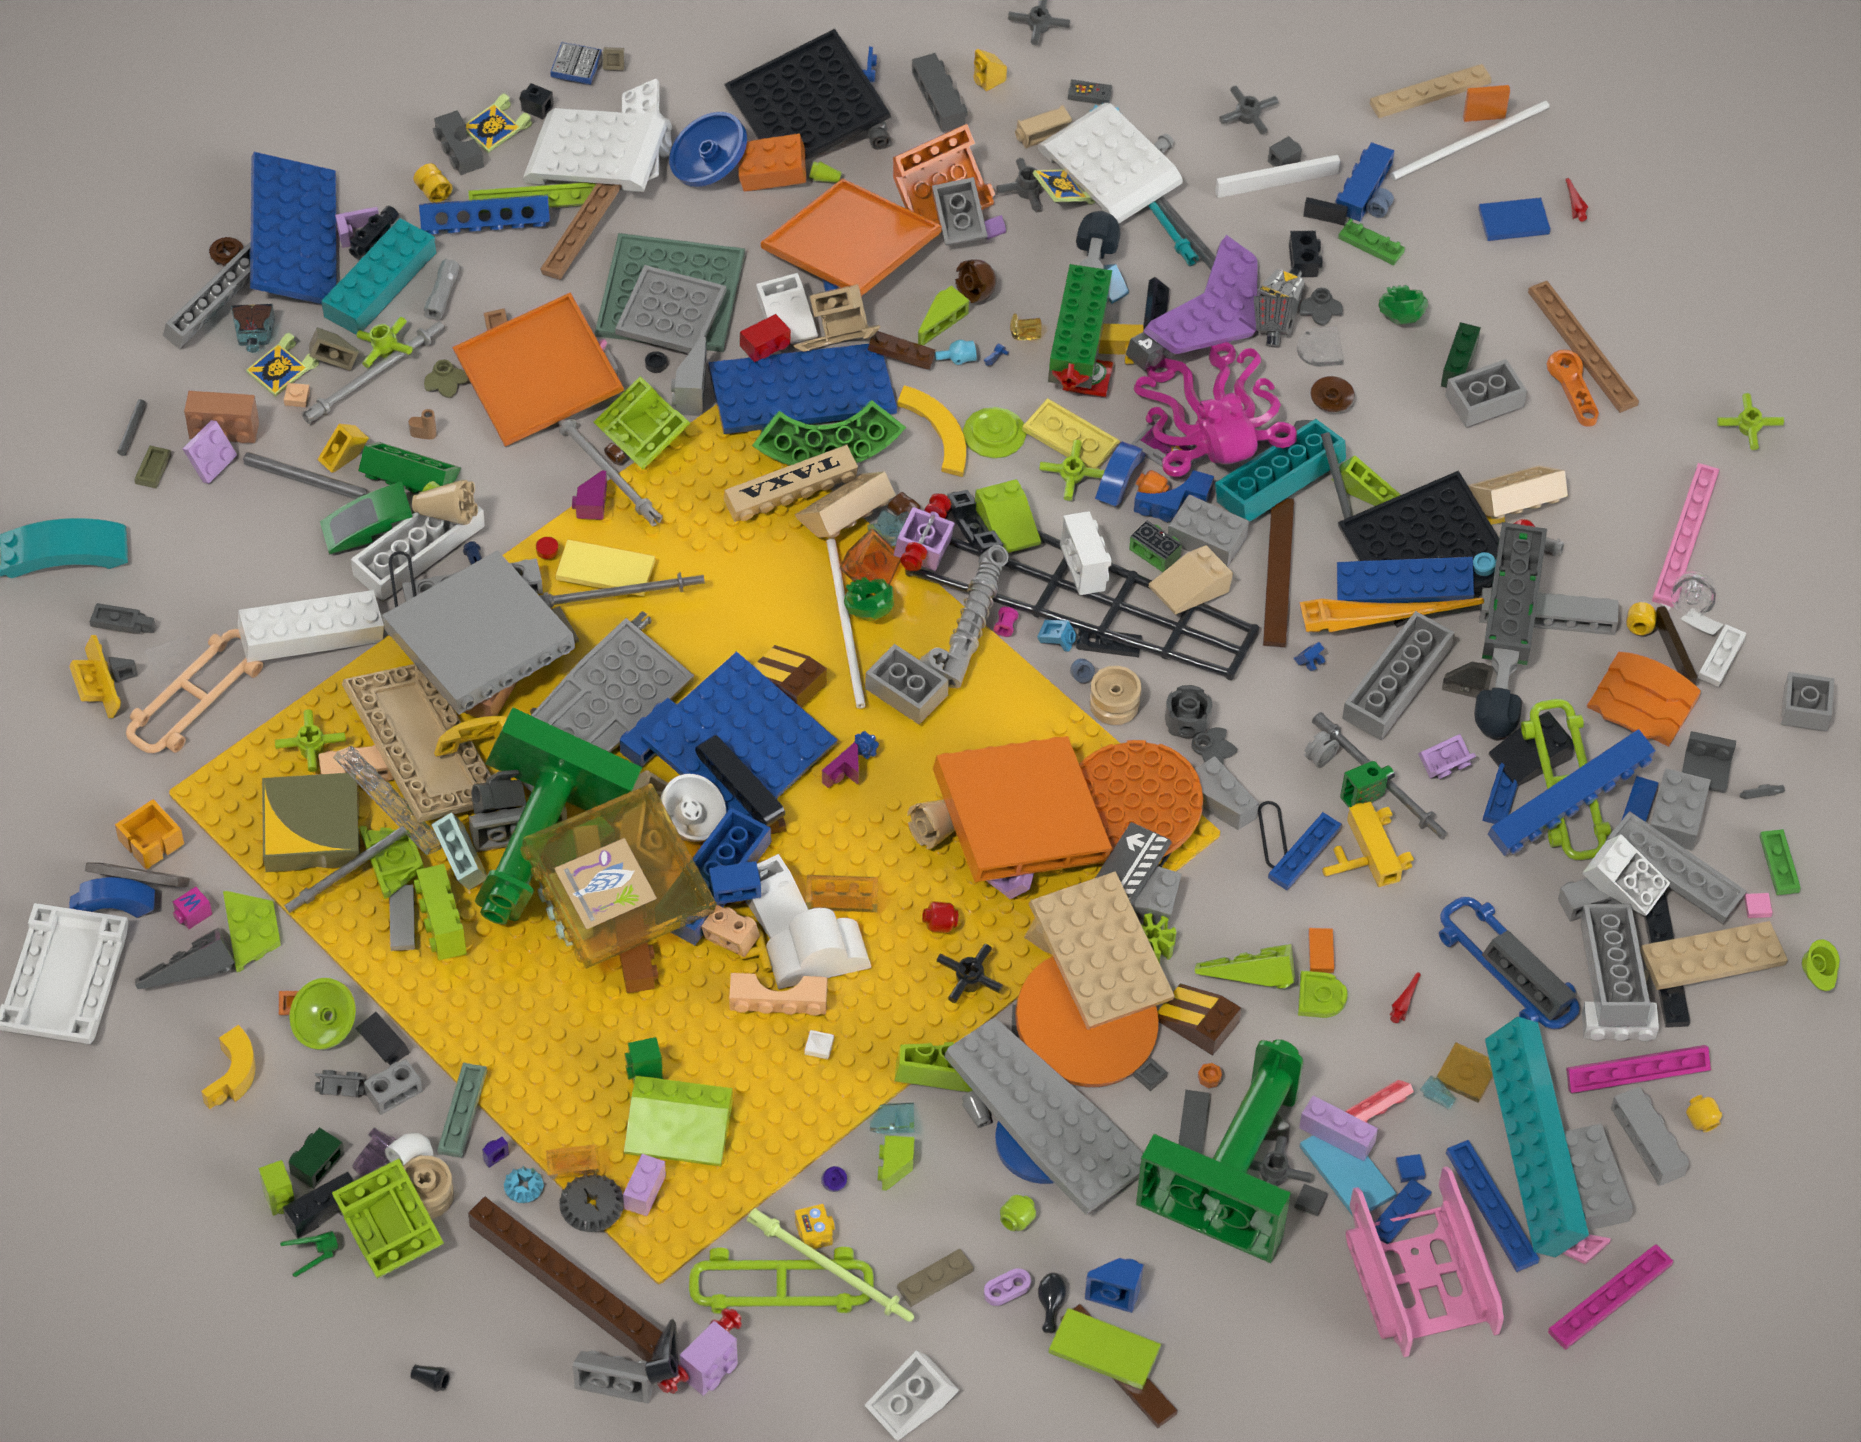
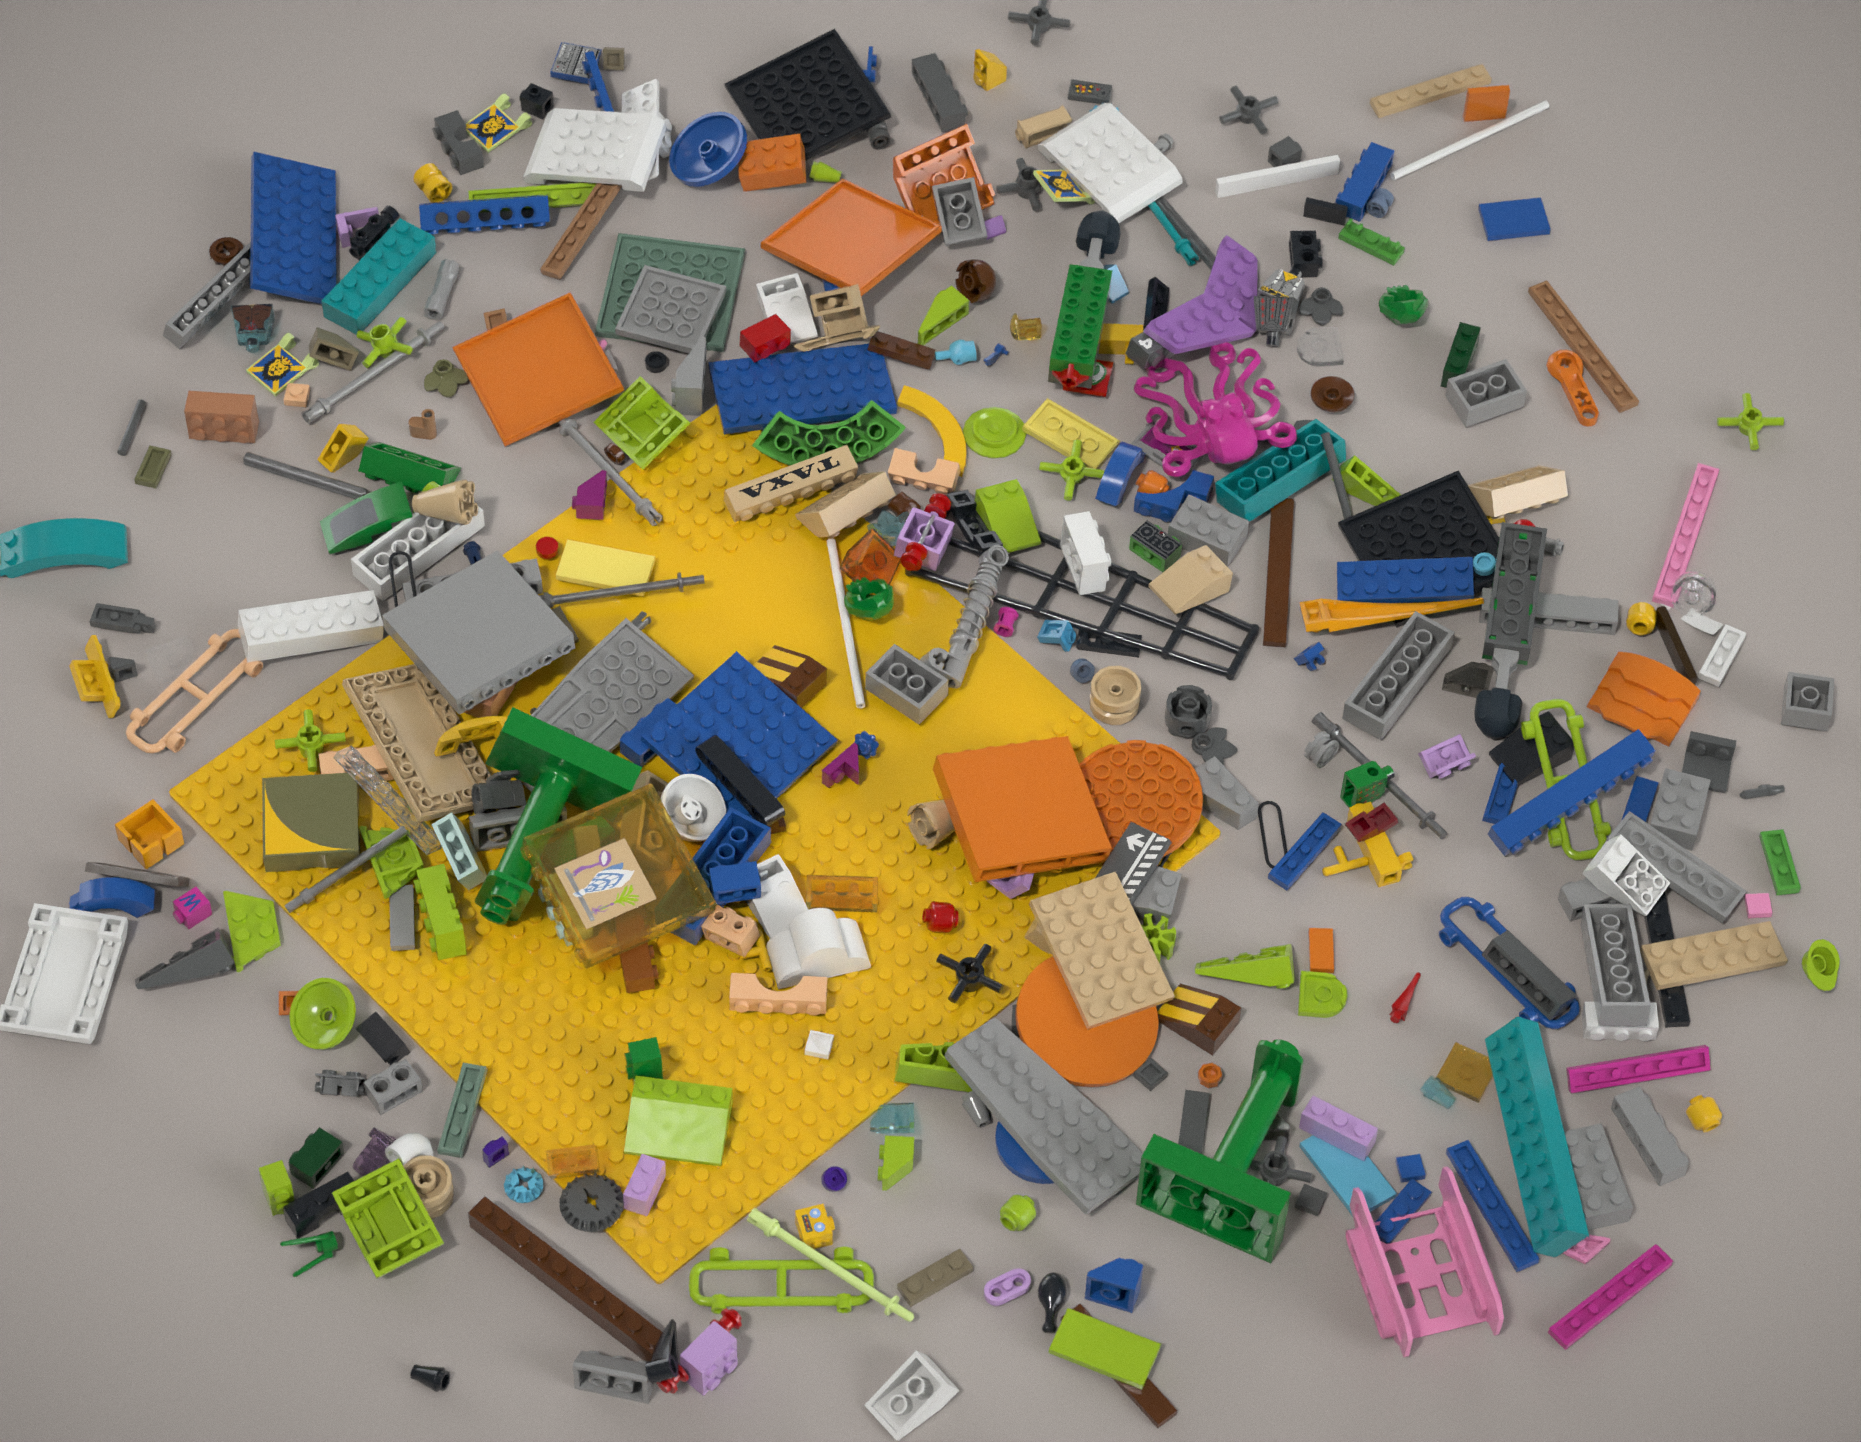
(209, 451): lavender plate -> none
(239, 1077): yellow arch -> none
(596, 82): none -> blue plate
(941, 478): none -> light nougat arch
(1371, 824): none -> dark red slope
(1380, 1101): coral plate -> none
(1578, 205): red piece -> none

